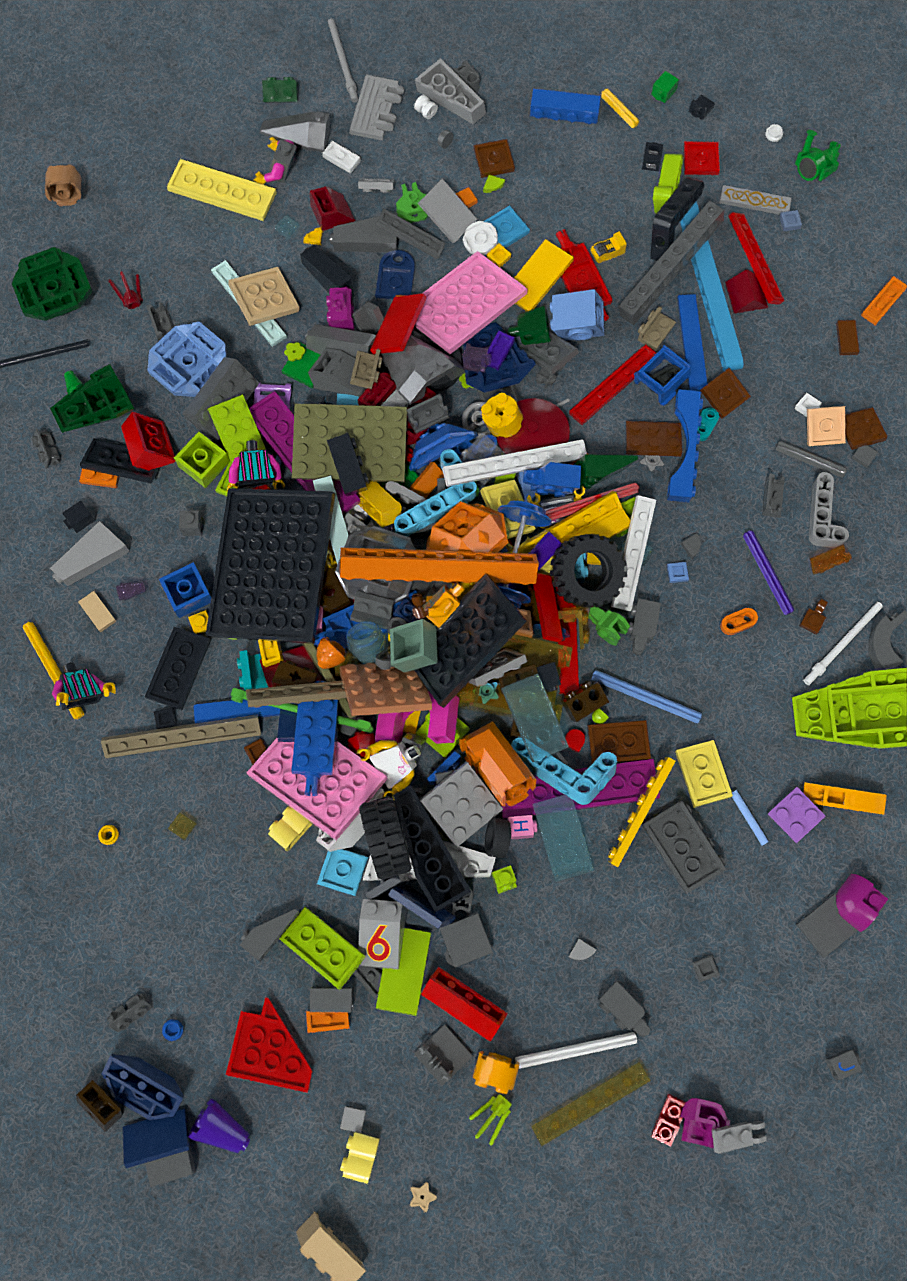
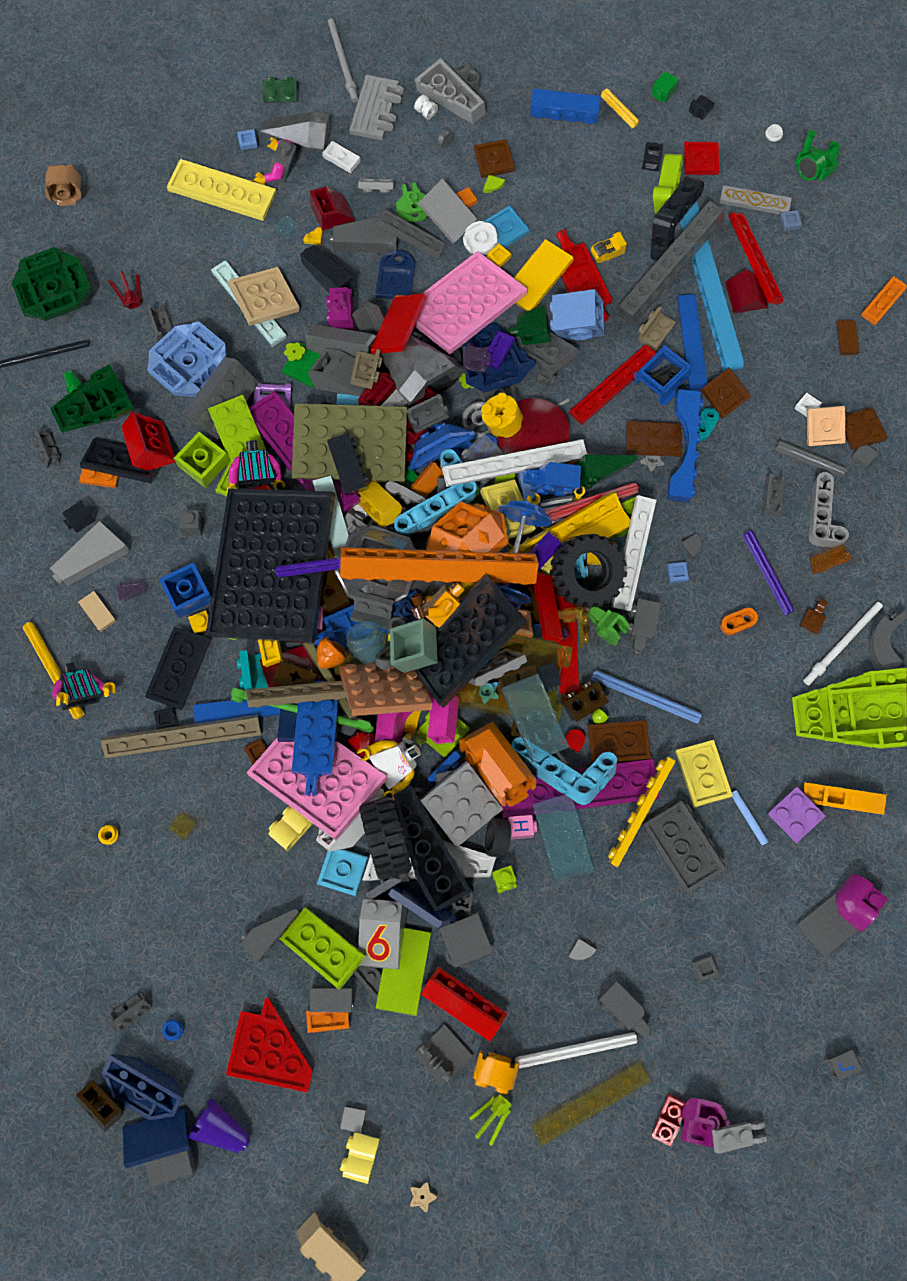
(247, 139): none -> medium blue plate
(307, 567): none -> dark purple axle

